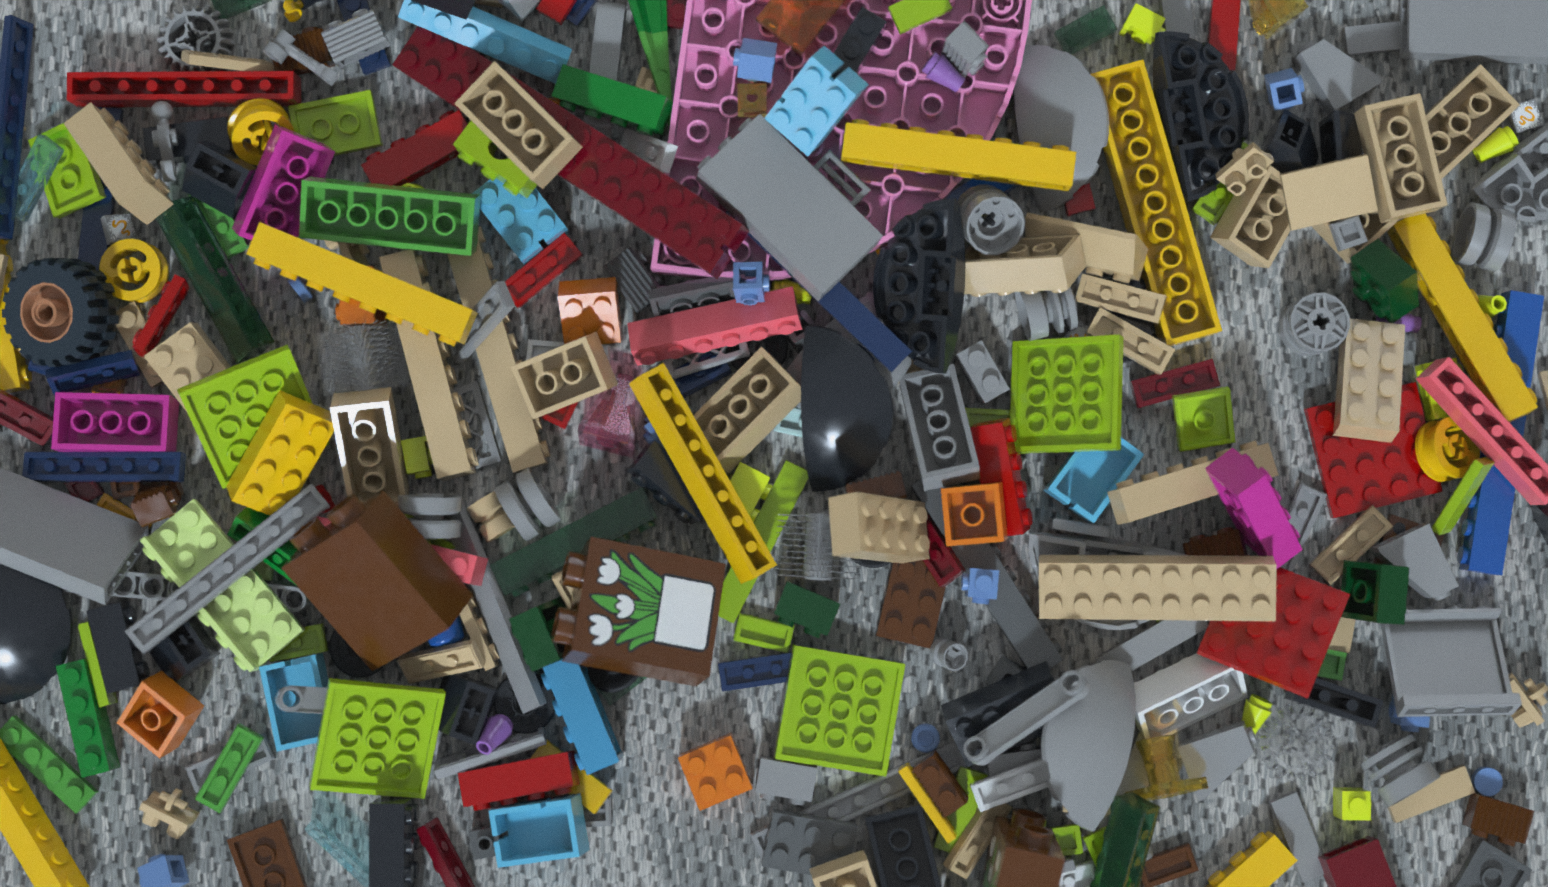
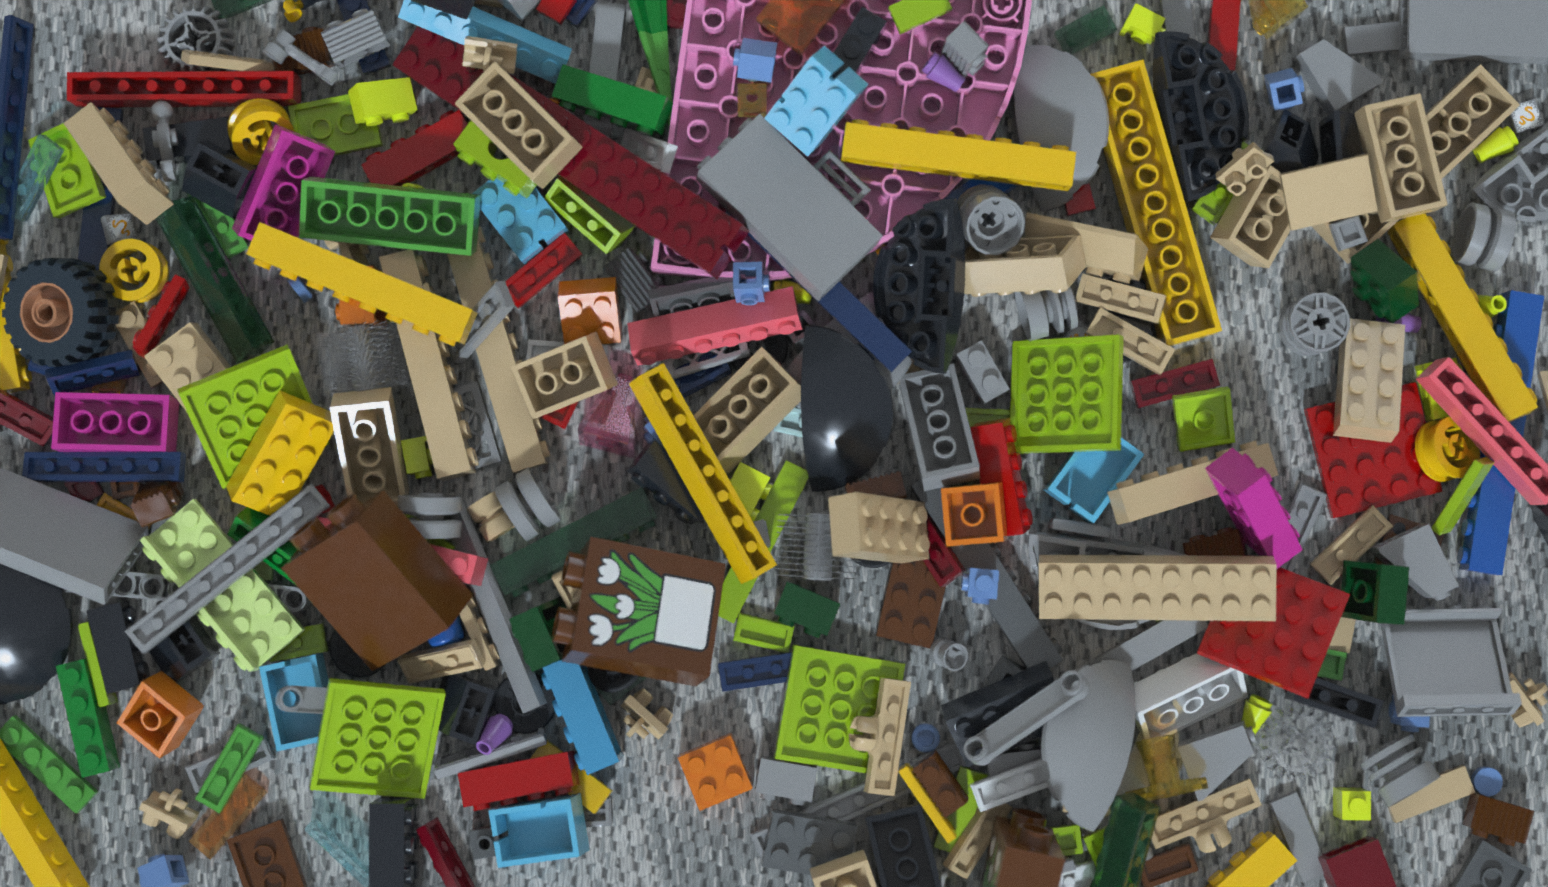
(222, 825): none -> clear orange tile
(382, 101): none -> neon yellow brick
(483, 52): none -> tan hips
(588, 215): none -> lime brick
(655, 724): none -> tan hips
(762, 529): none -> light grey tile
(883, 736): none -> tan plate
(1206, 817): none -> tan plate

